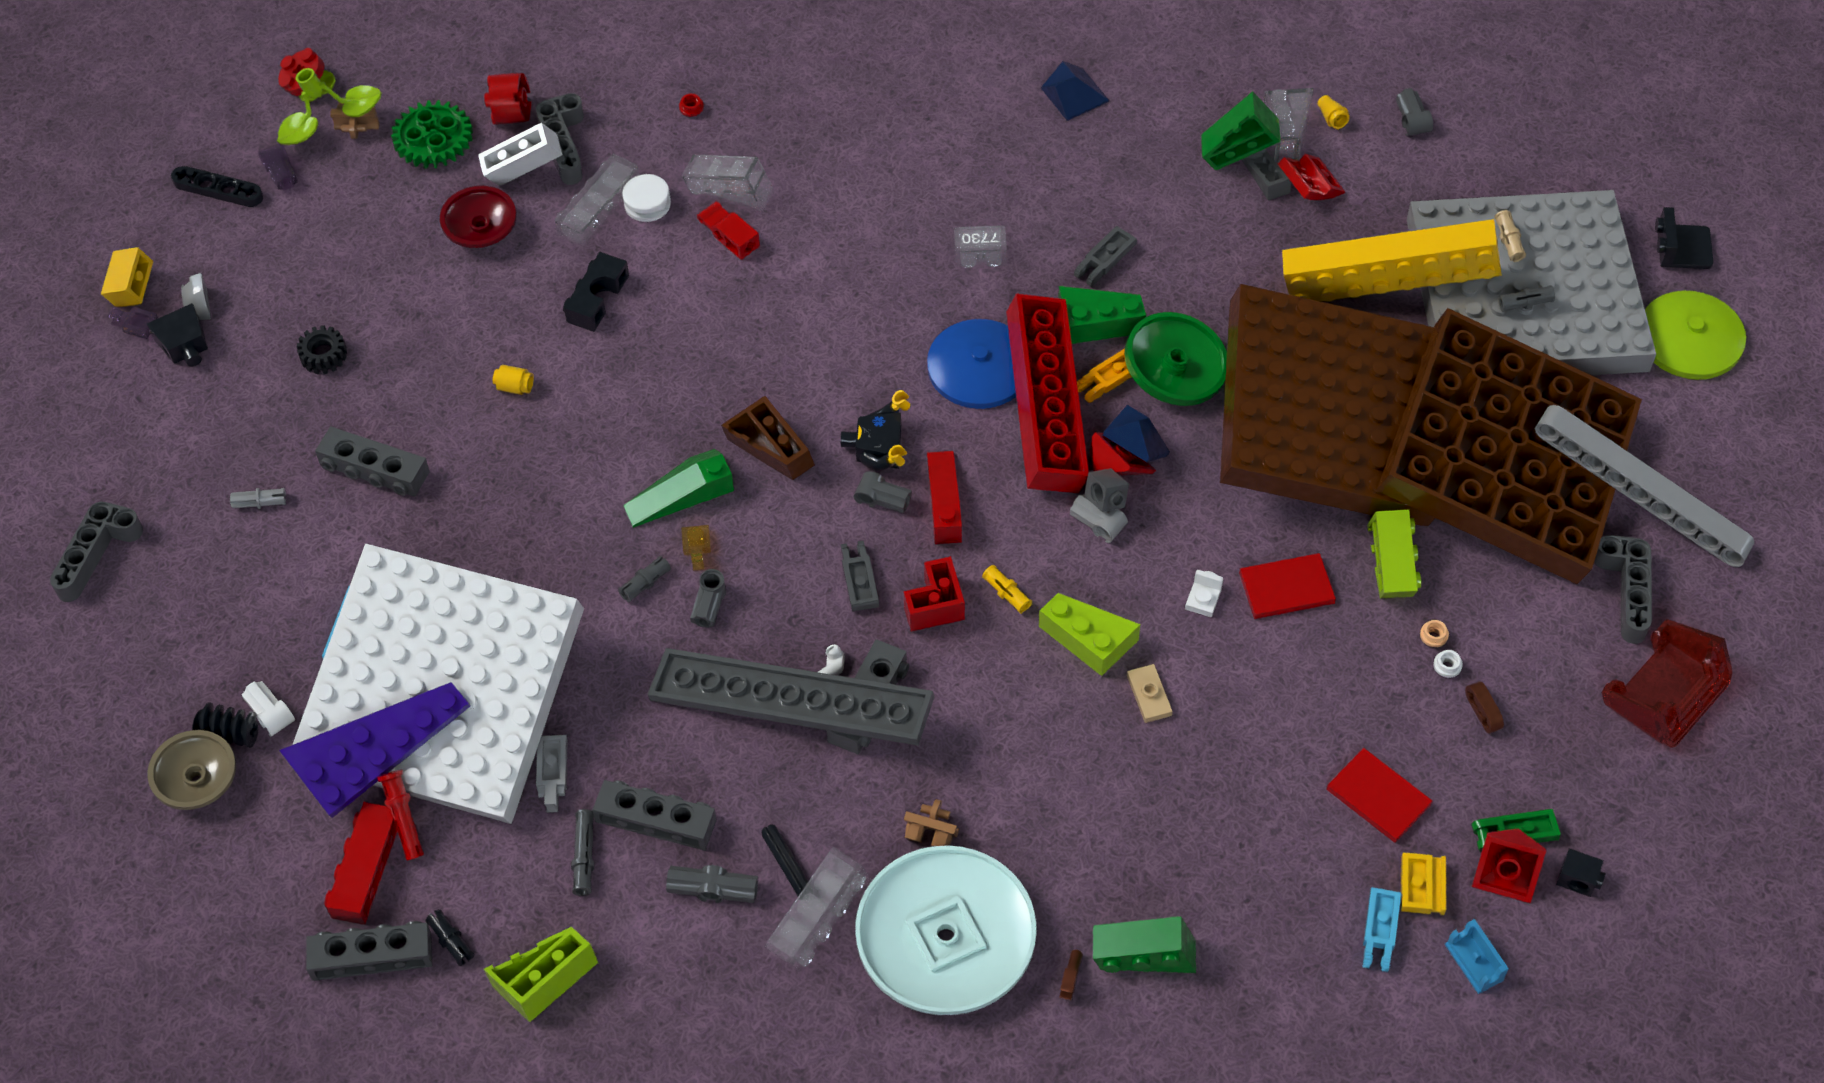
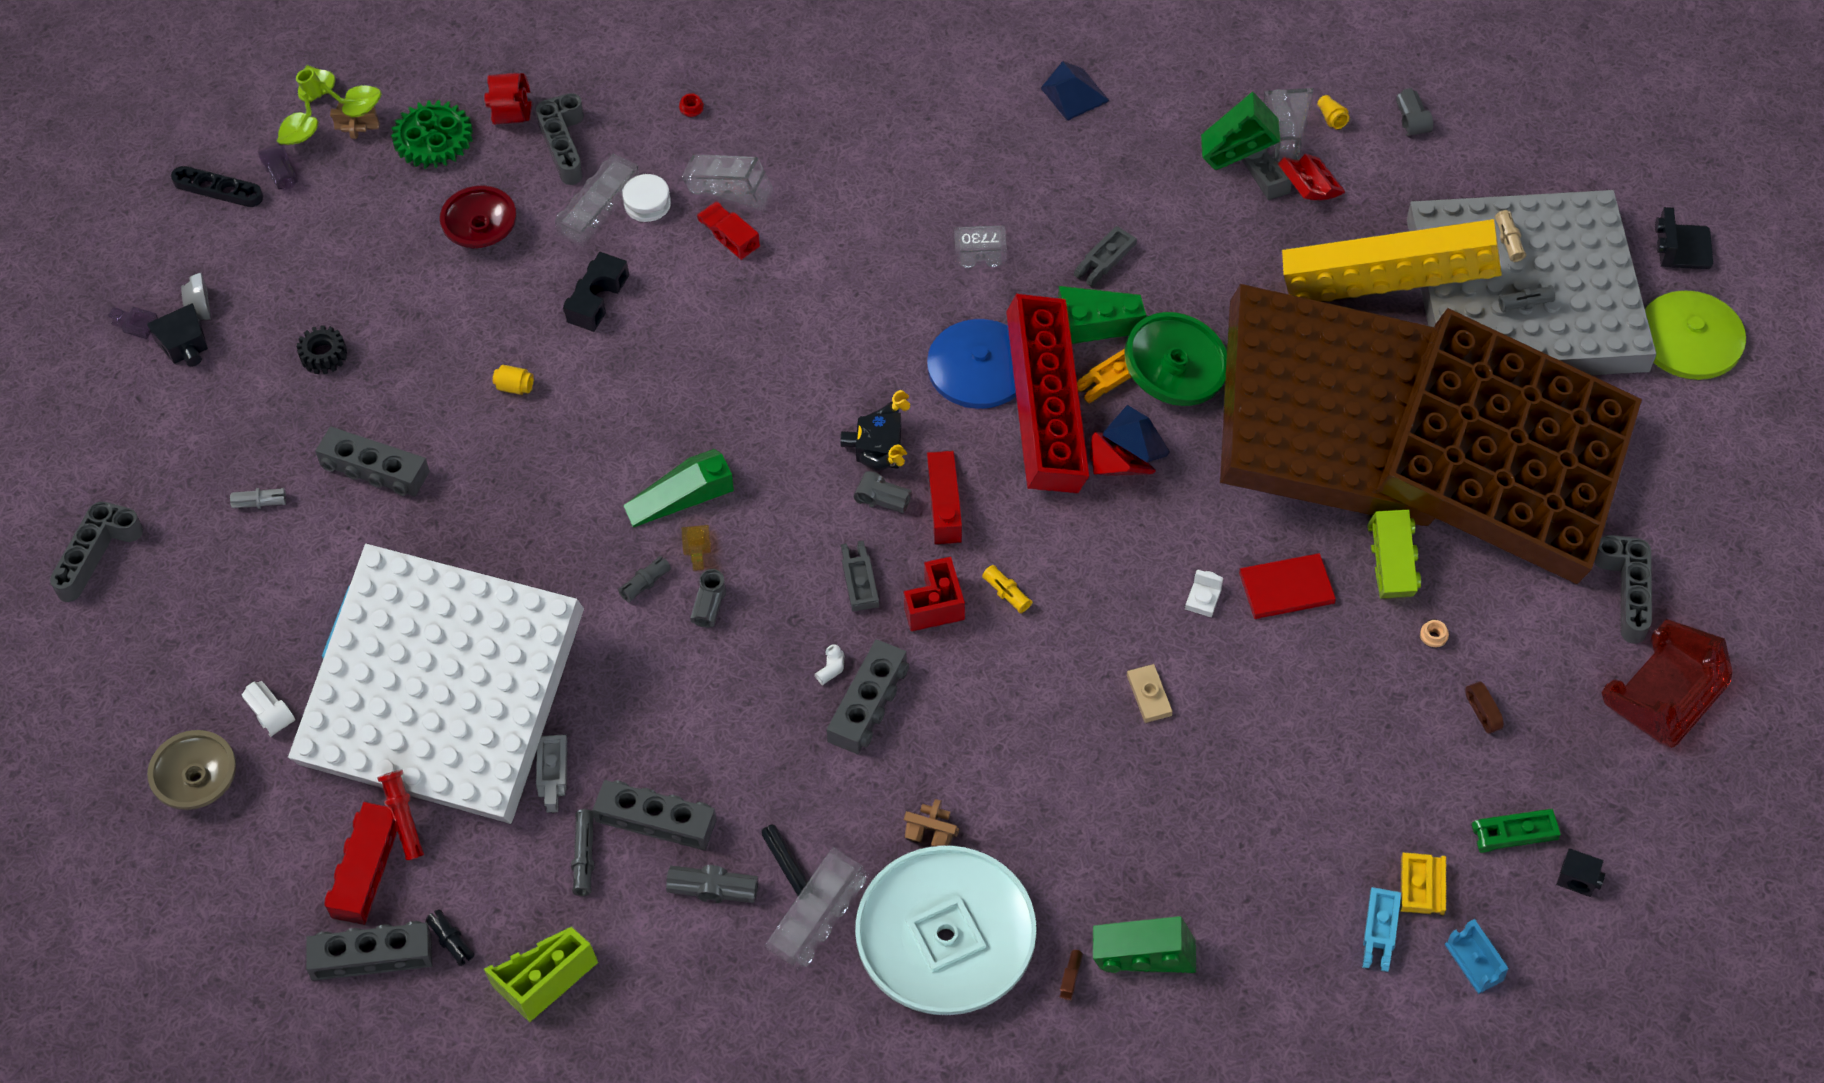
(127, 277): yellow brick -> none
(230, 727): black piece -> none
(294, 64): red plate -> none
(350, 757): dark purple wing -> none
(520, 154): white brick -> none
(769, 438): reddish brown wedge -> none
(792, 696): dark grey plate -> none
(1088, 631): lime wedge -> none
(1103, 524): light grey piece -> none
(1106, 490): dark grey brick -> none
(1379, 795): red tile -> none
(1451, 657): white plate -> none
(1509, 865): red slope -> none
(1644, 486): light grey beam -> none

